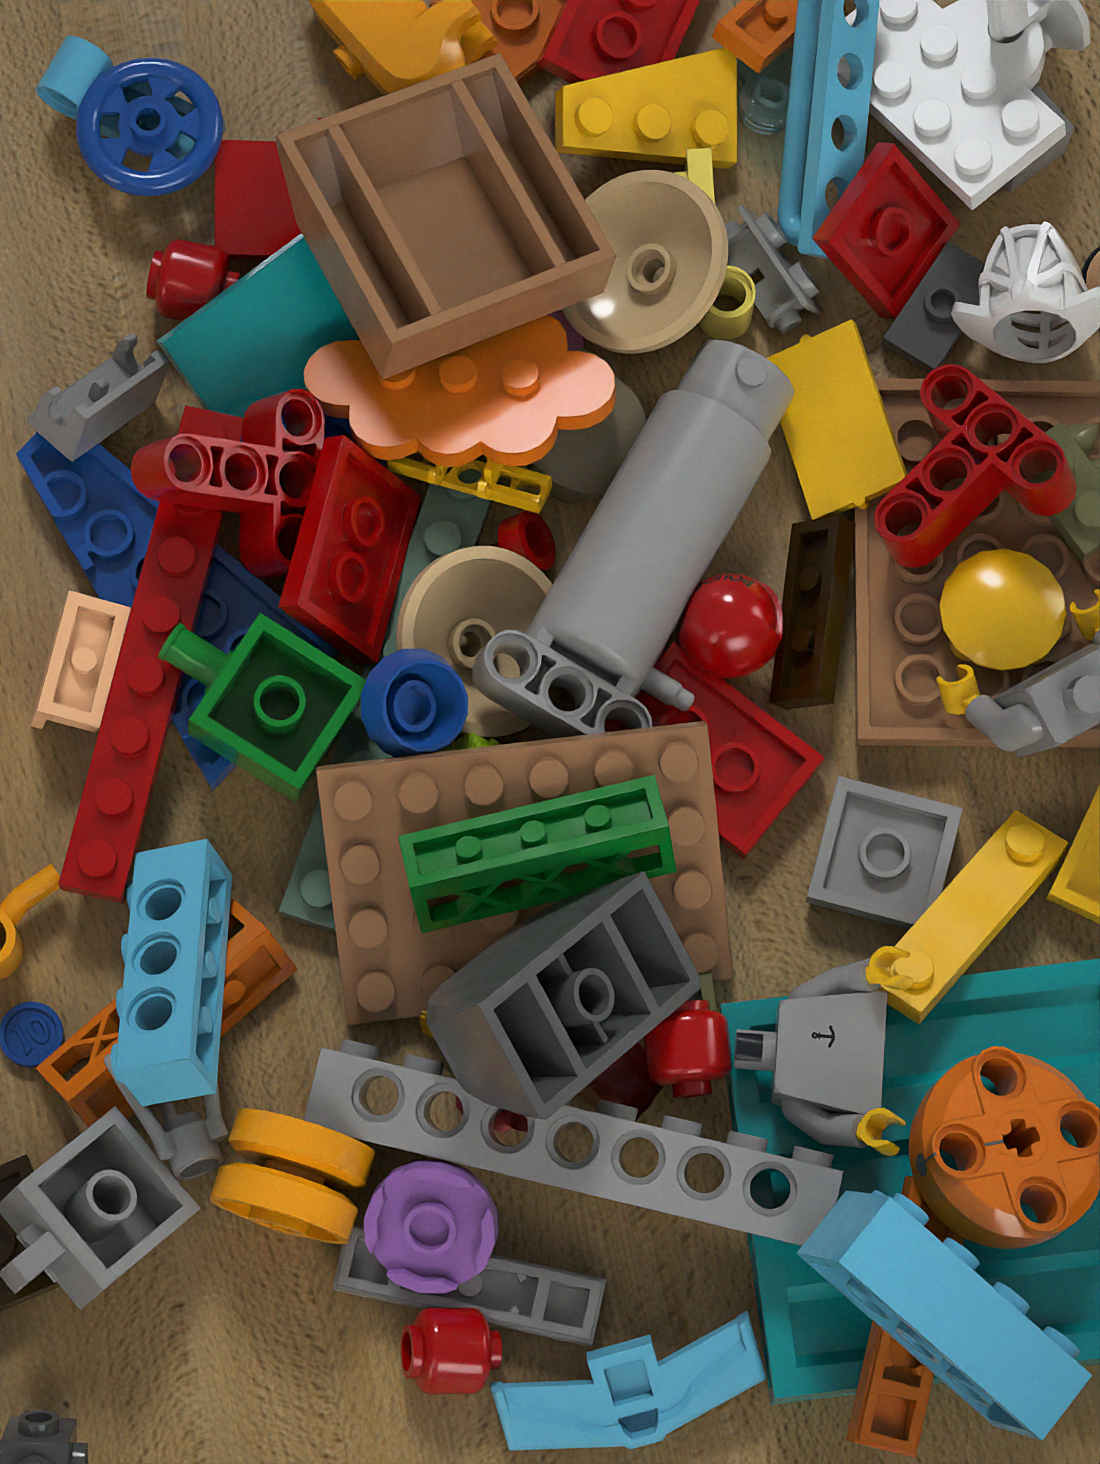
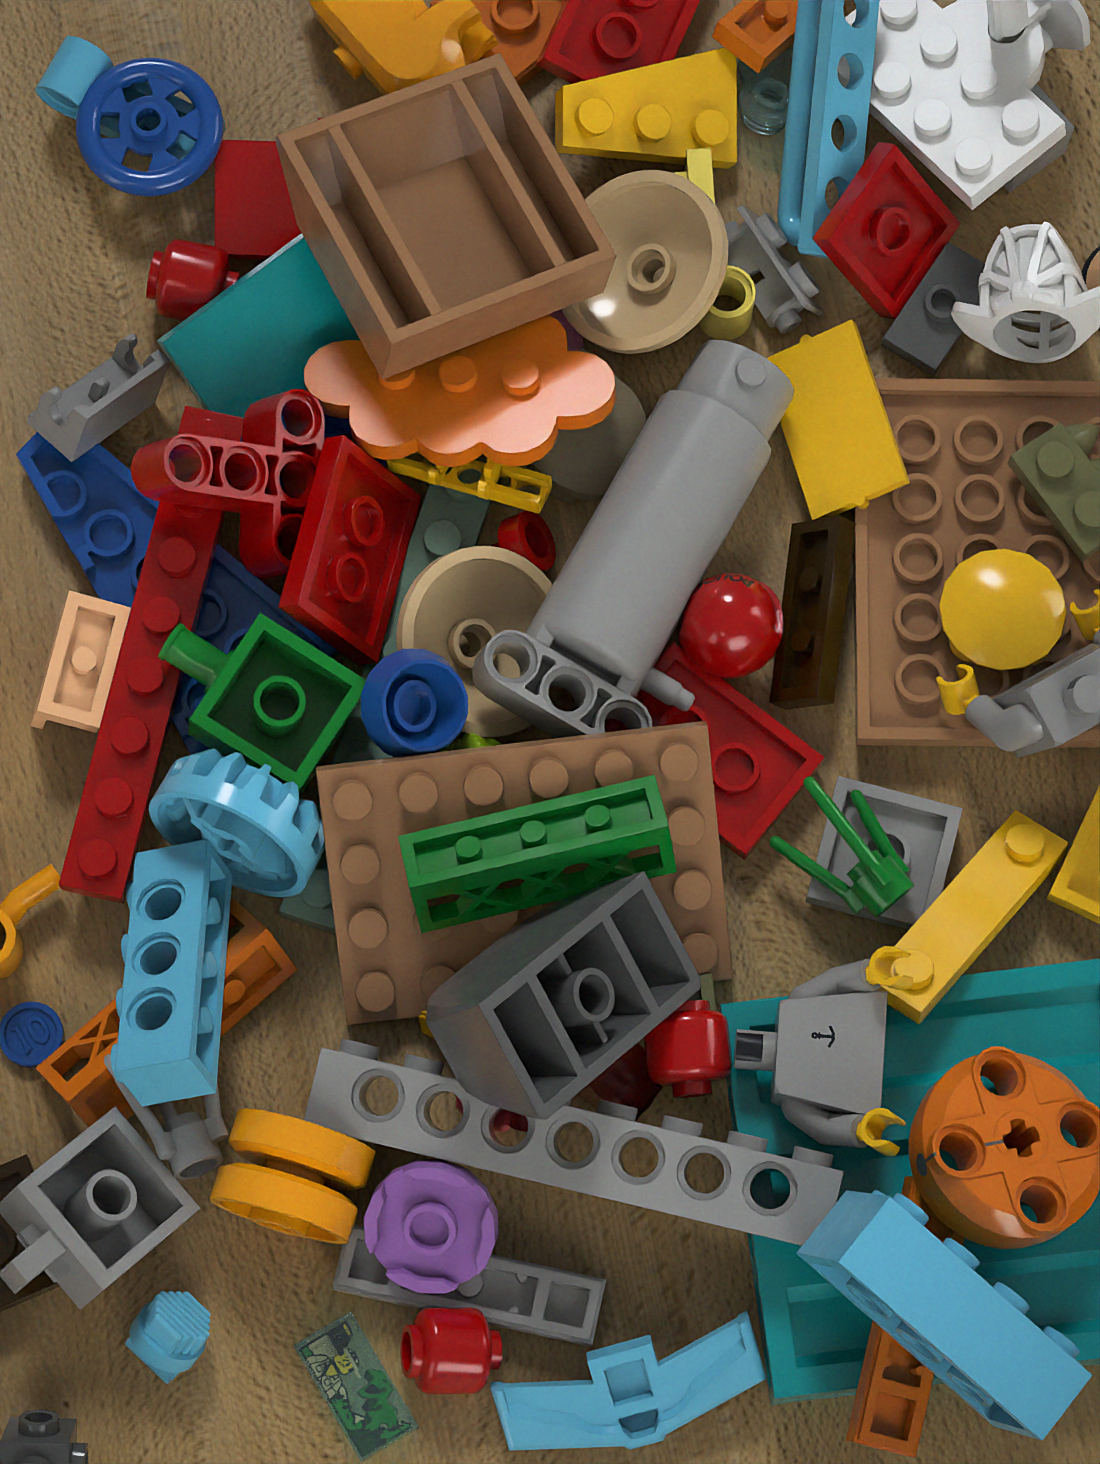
(170, 1333): none -> medium azure piece
(247, 816): none -> medium azure gear
(356, 1387): none -> clear light blue tile
(877, 878): none -> green plant
(965, 455): red beam -> none

